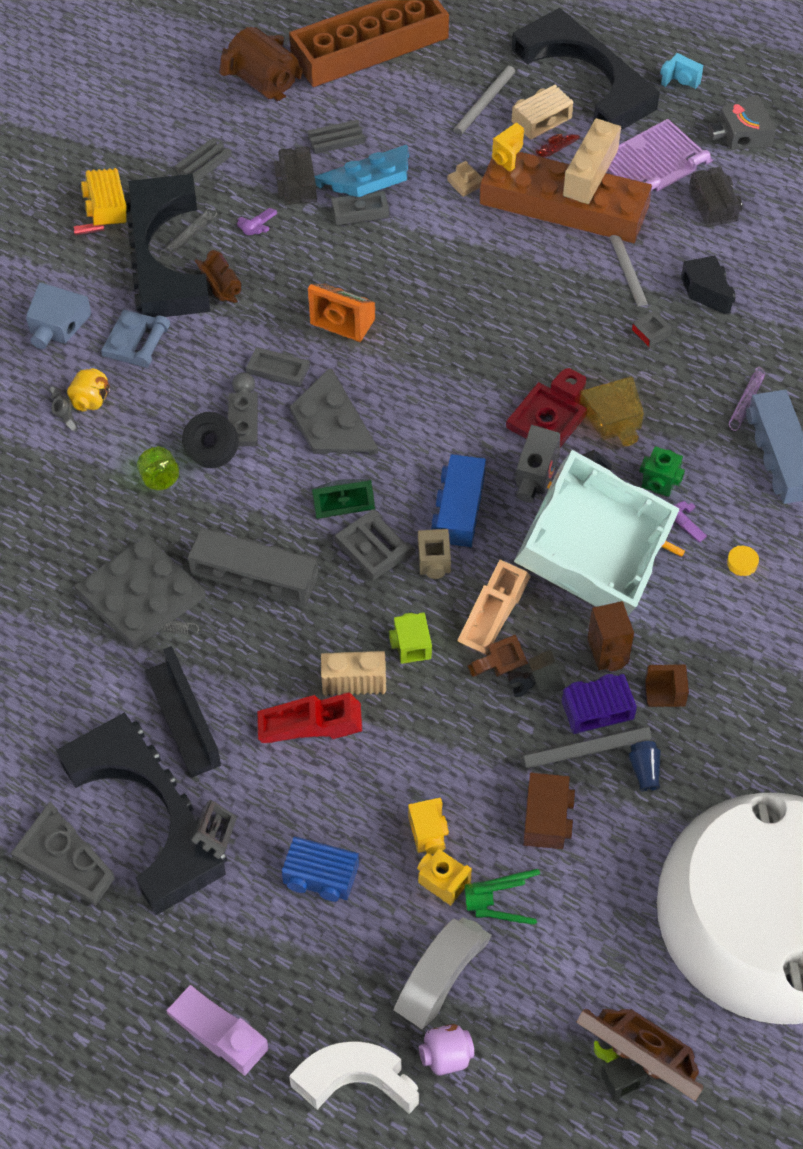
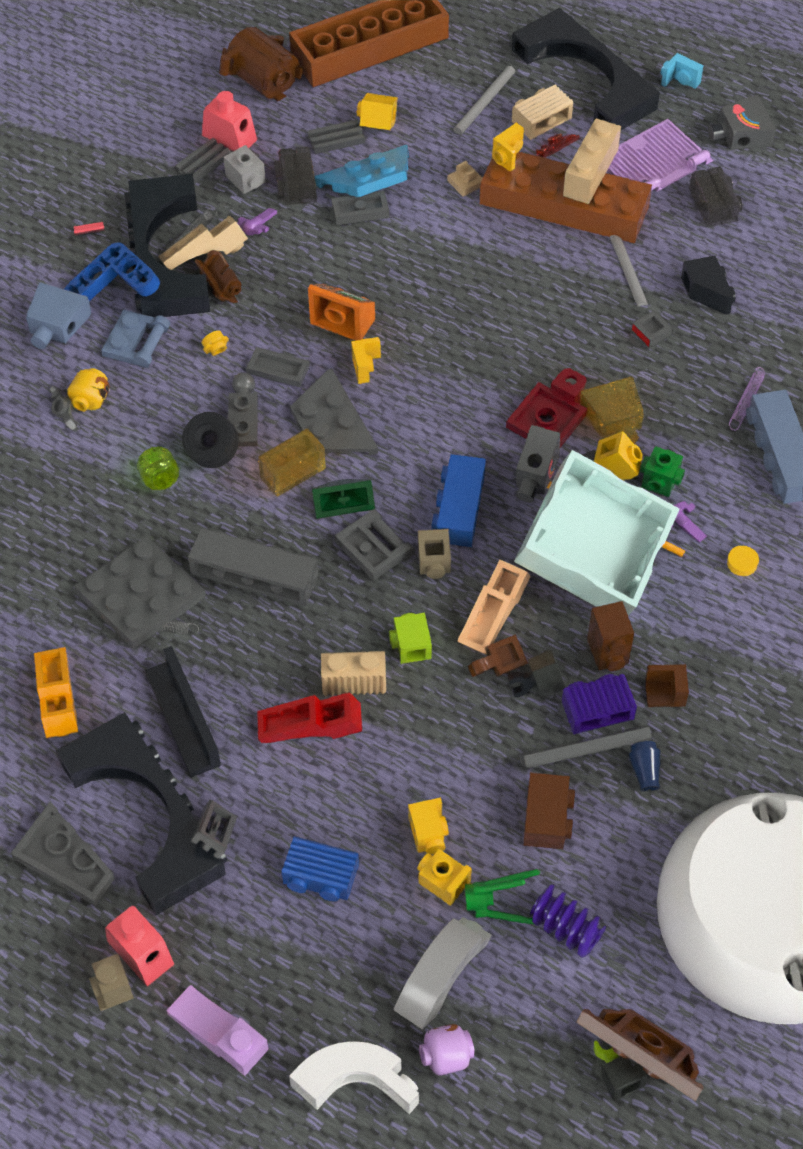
(55, 693): none -> light orange slope
(104, 196): yellow brick -> none
(110, 982): none -> dark tan brick
(119, 261): none -> blue beam
(137, 939): none -> coral torso
(214, 343): none -> yellow plate
(224, 237): none -> tan slope
(228, 122): none -> coral torso
(244, 169): none -> light grey brick
(292, 462): none -> clear yellow brick
(362, 356): none -> yellow bracket
(377, 111): none -> yellow brick
(566, 921): none -> dark purple piece
(619, 456): none -> yellow brick

